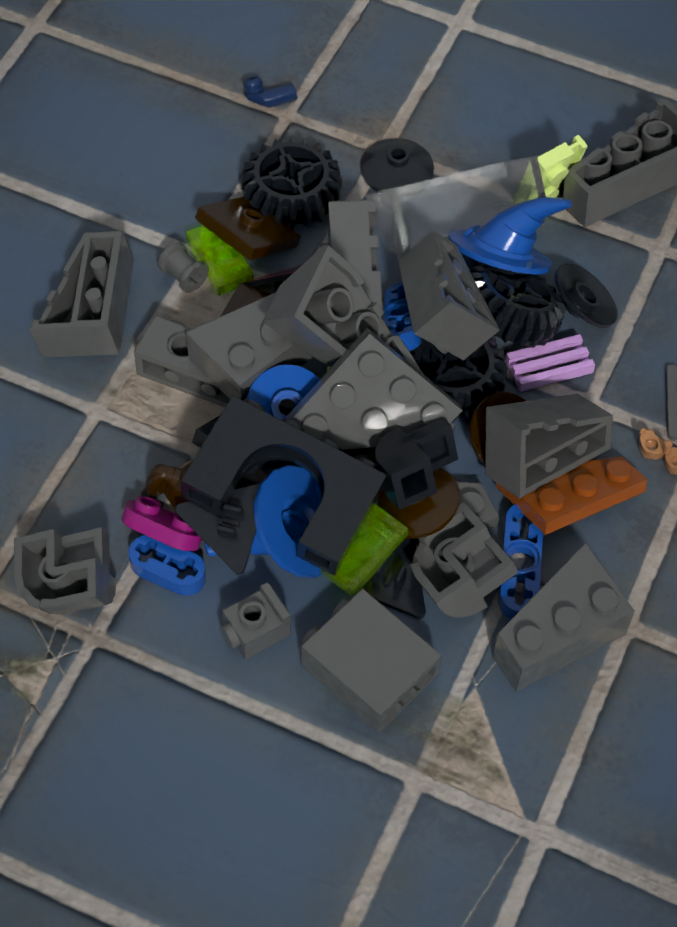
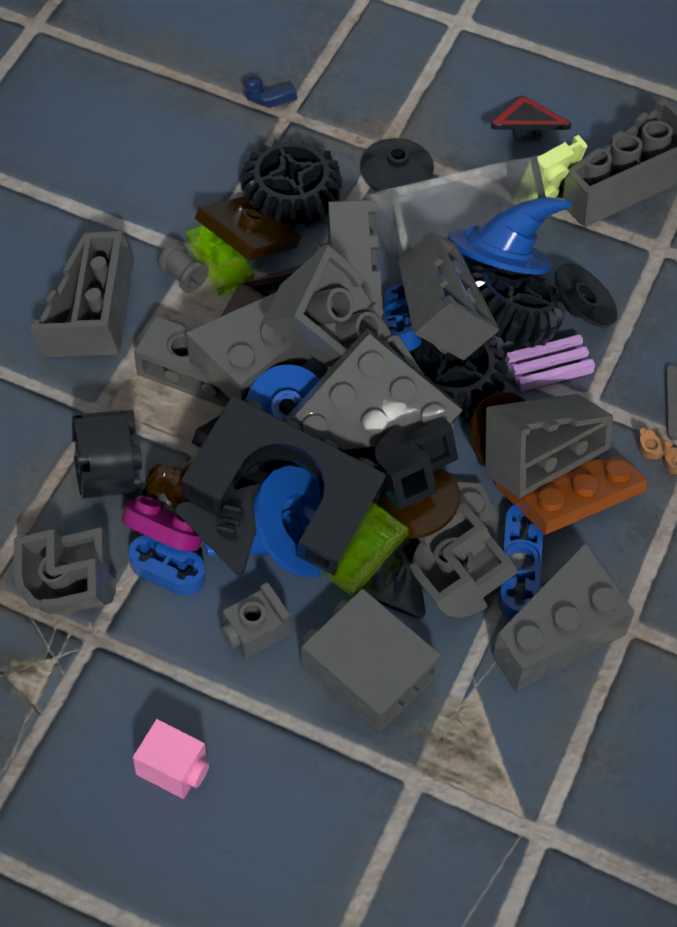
(105, 453): none -> black brick
(171, 759): none -> bright pink brick
(529, 115): none -> black piece

